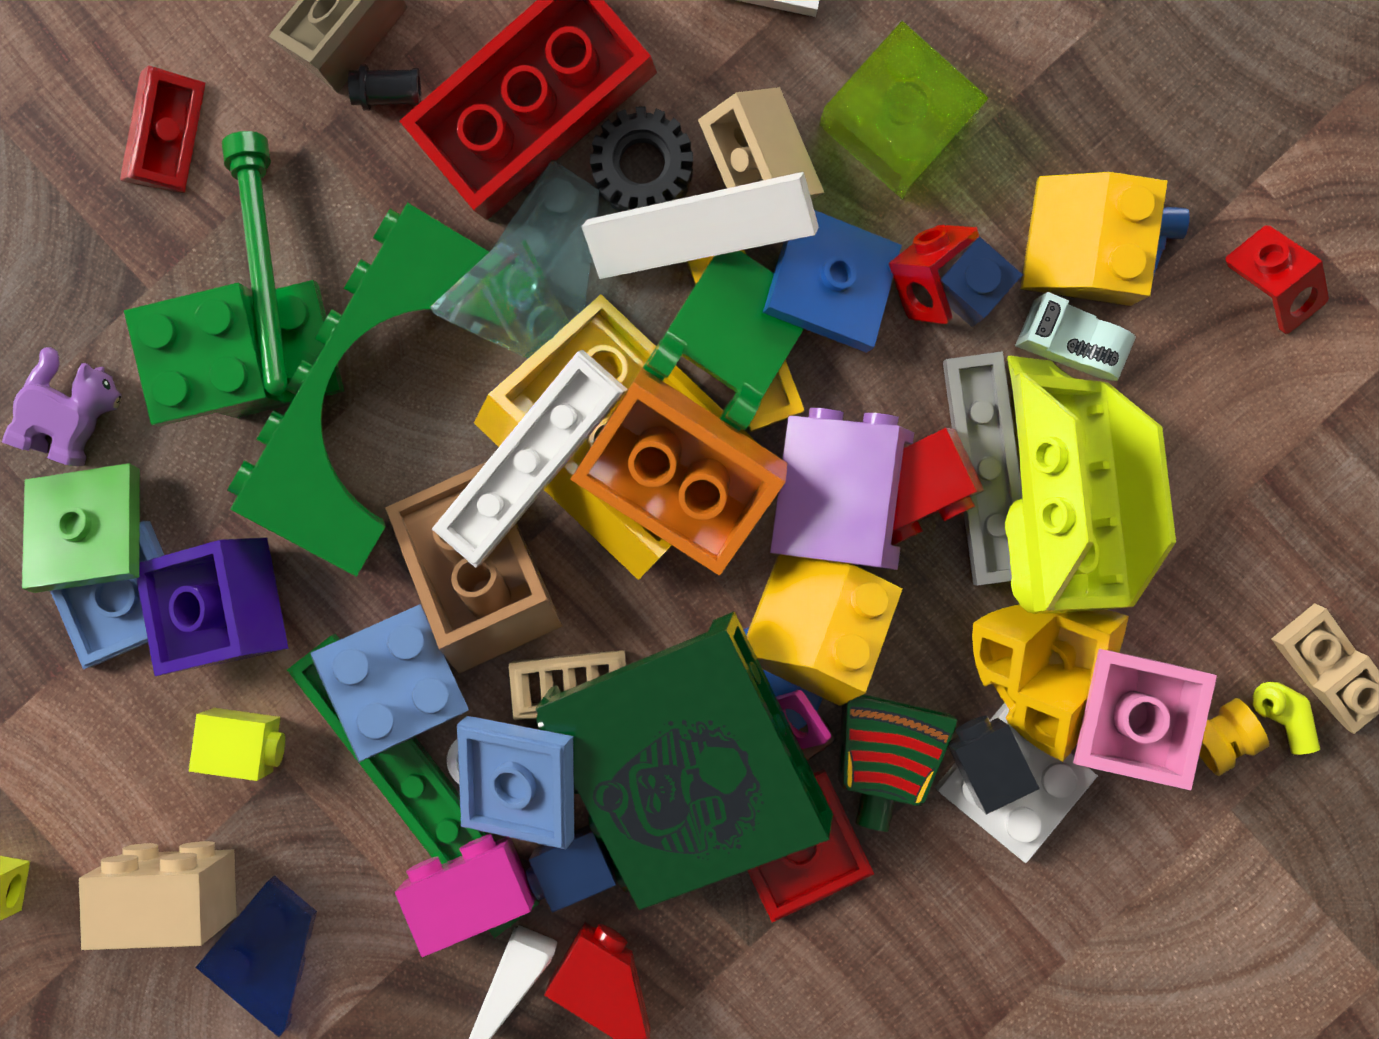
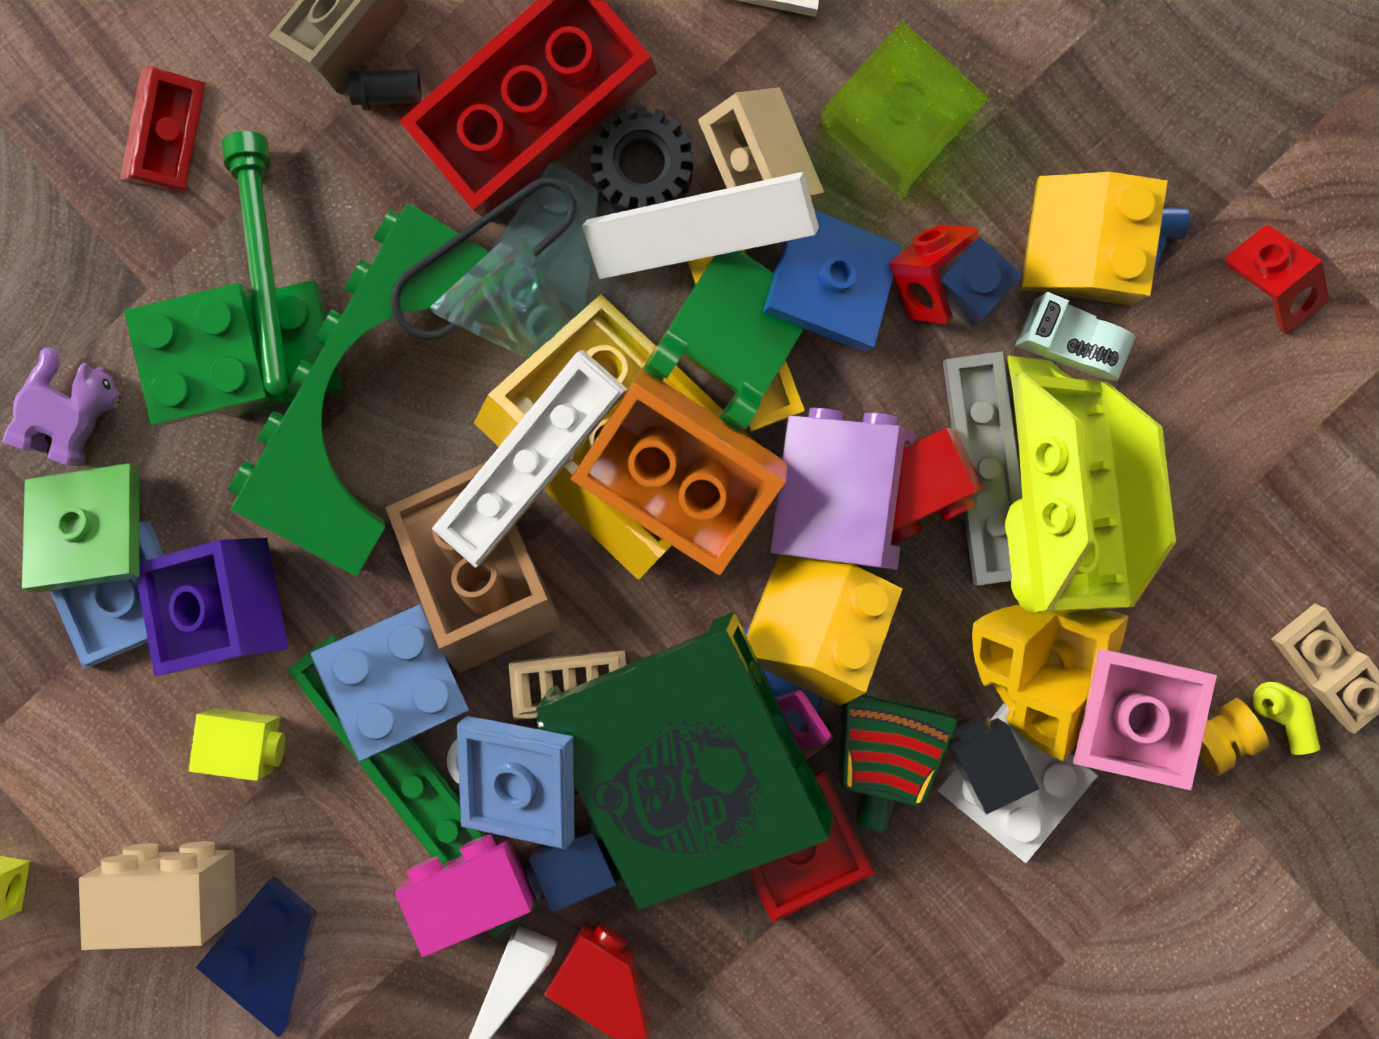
(469, 231): none -> black piece

